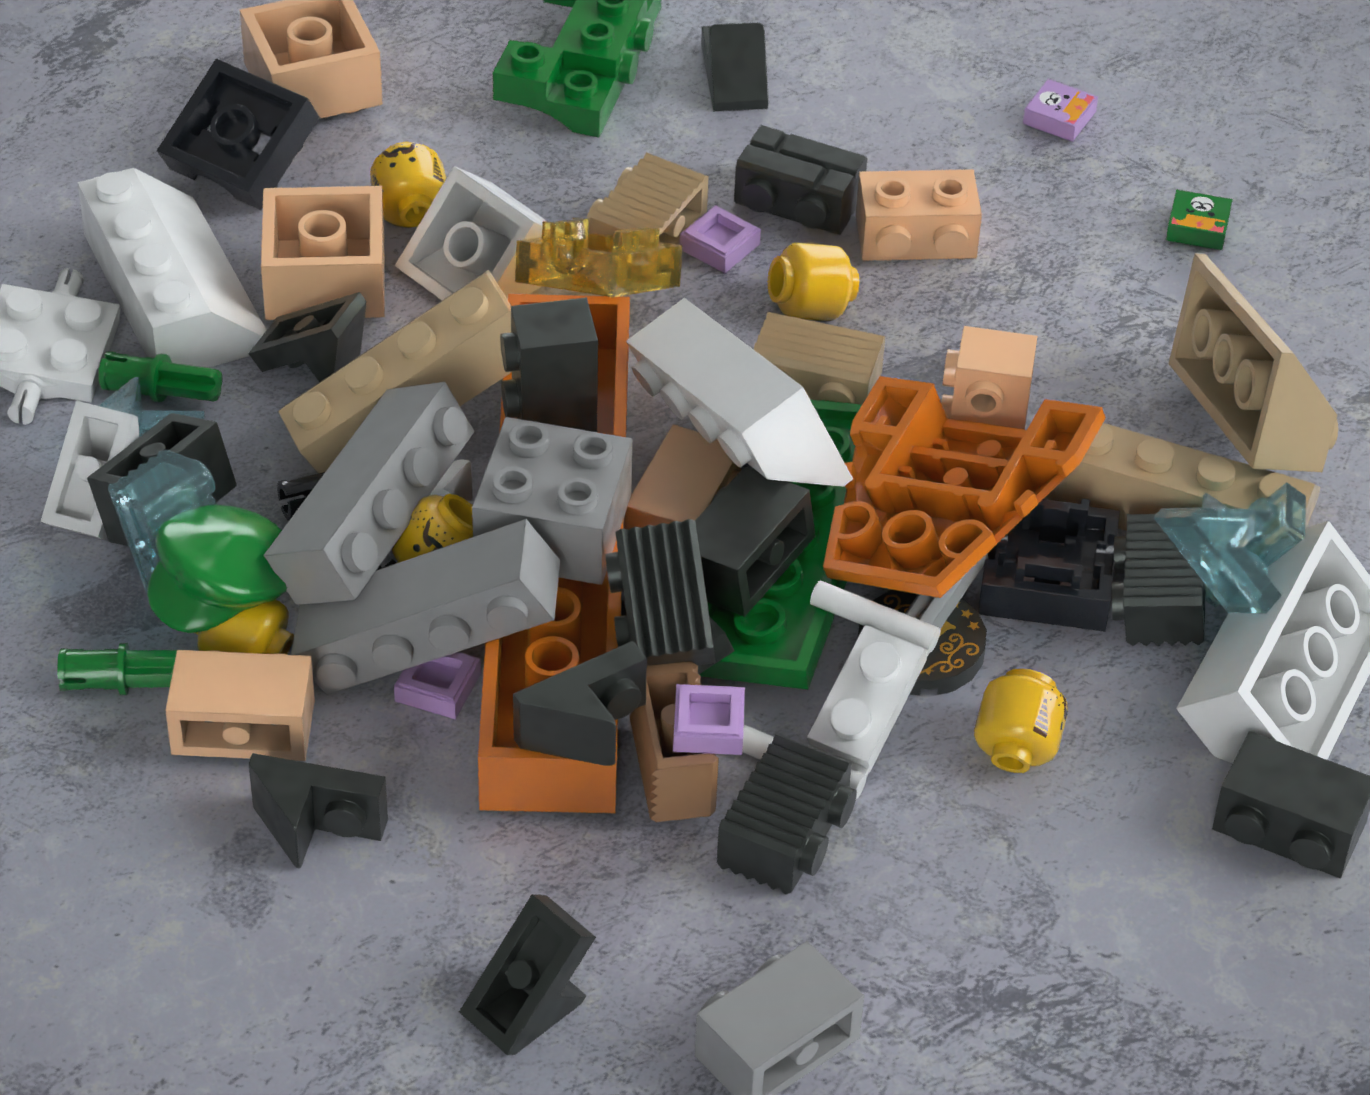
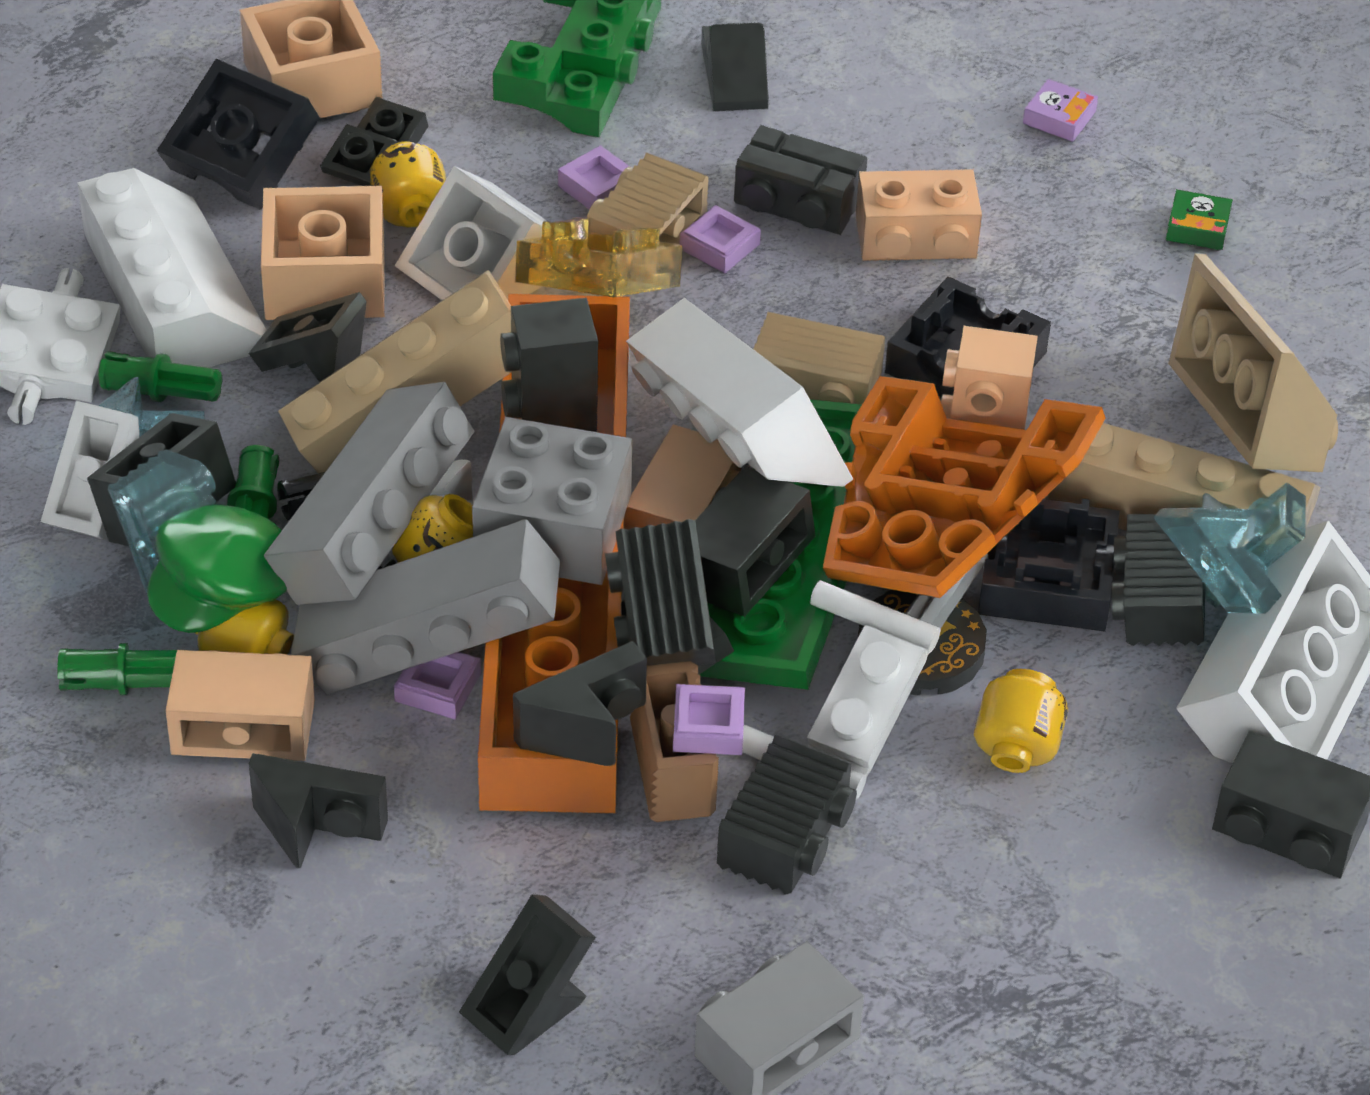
(256, 481): none -> green axle
(379, 128): none -> pearl dark grey slope
(591, 176): none -> lavender tile
(812, 281): yellow head -> none
(954, 307): none -> black brick

